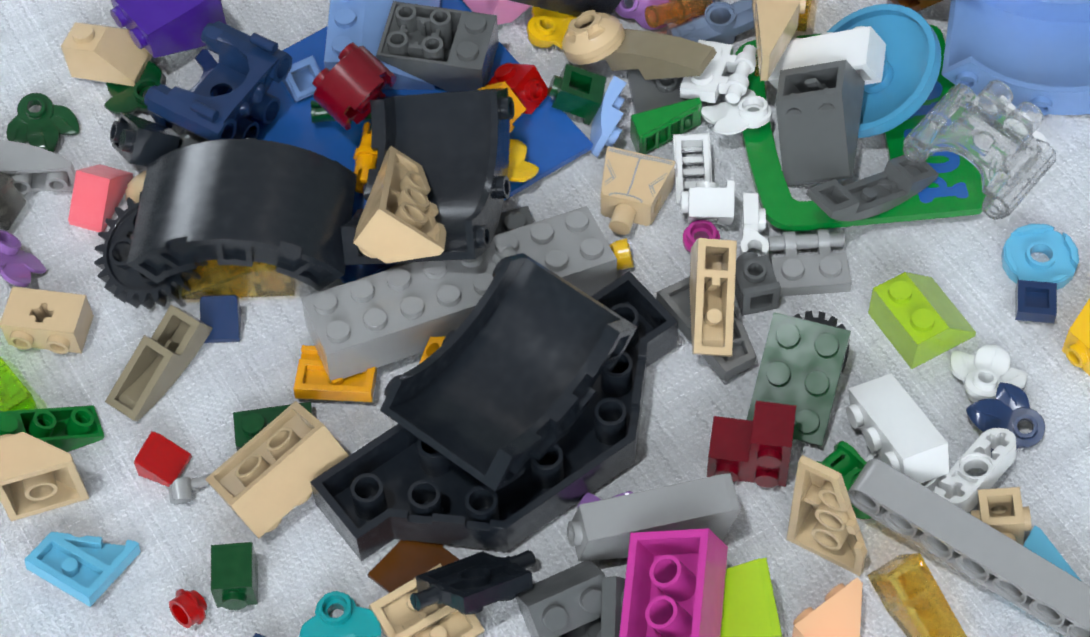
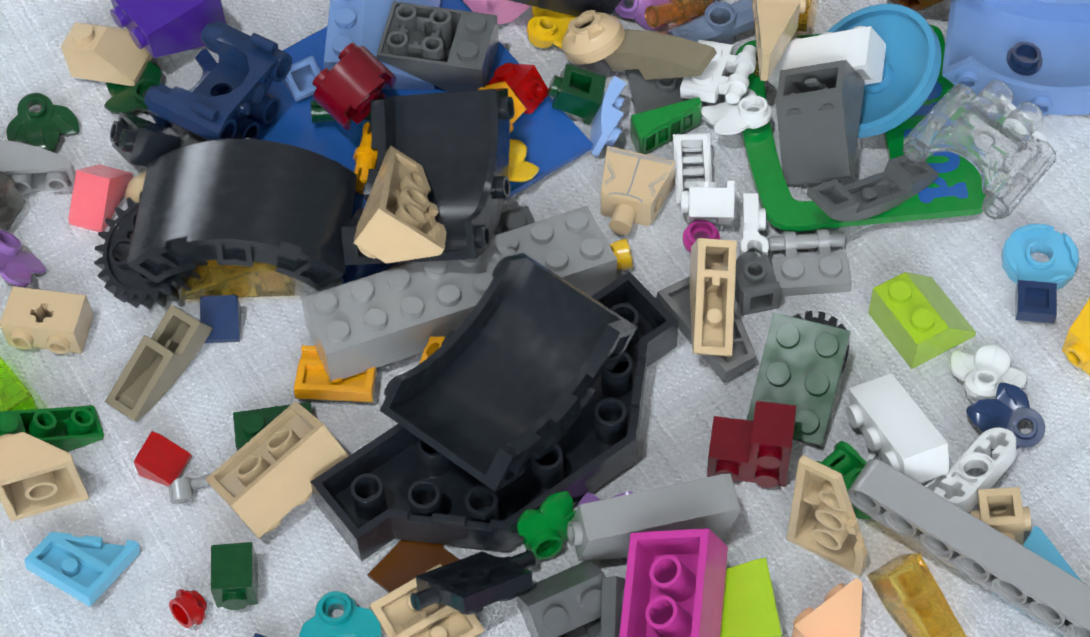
(547, 527): none -> green plate
(1024, 58): none -> dark blue plate

